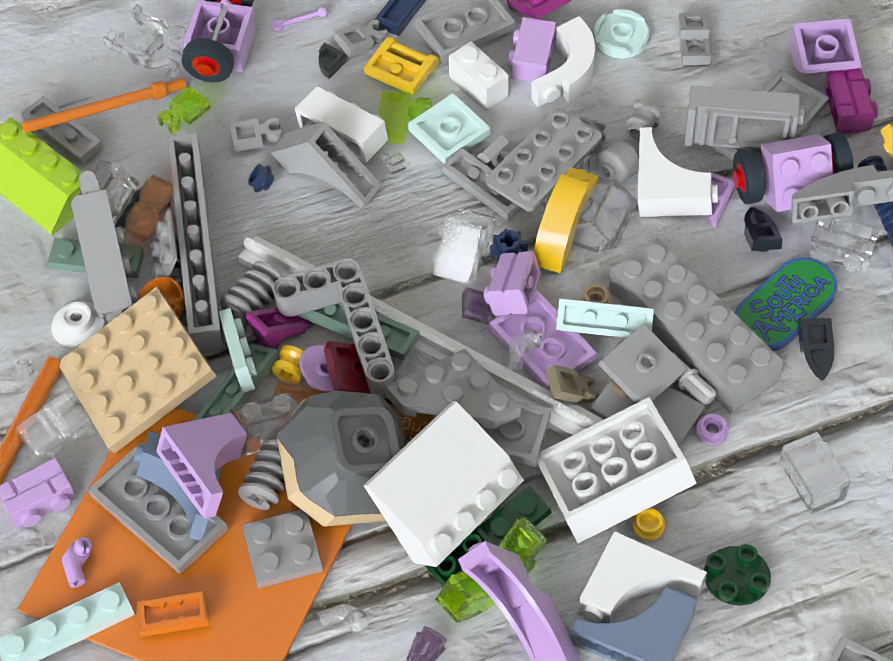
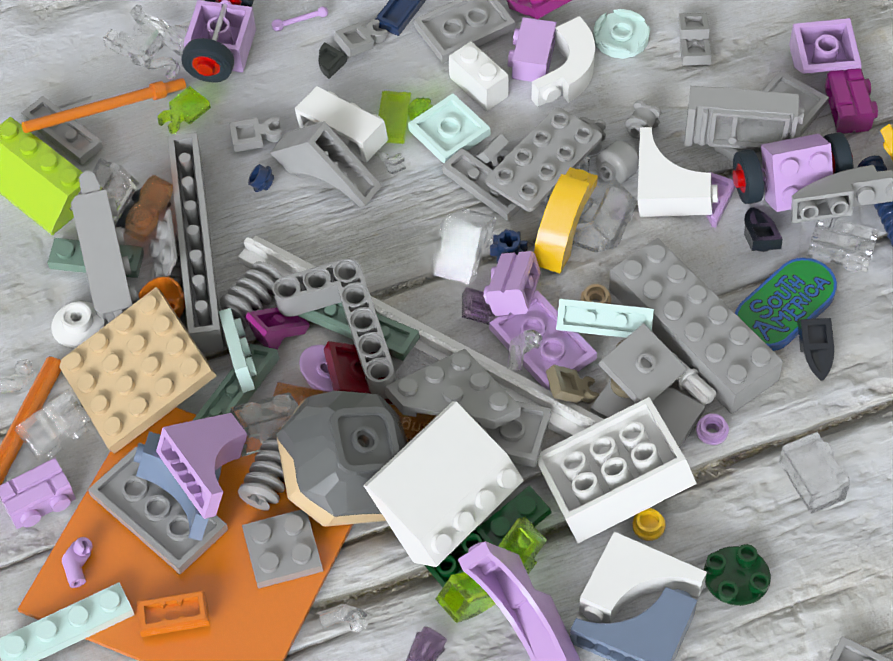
(288, 366): yellow wheel -> none
(398, 71): yellow plate -> none

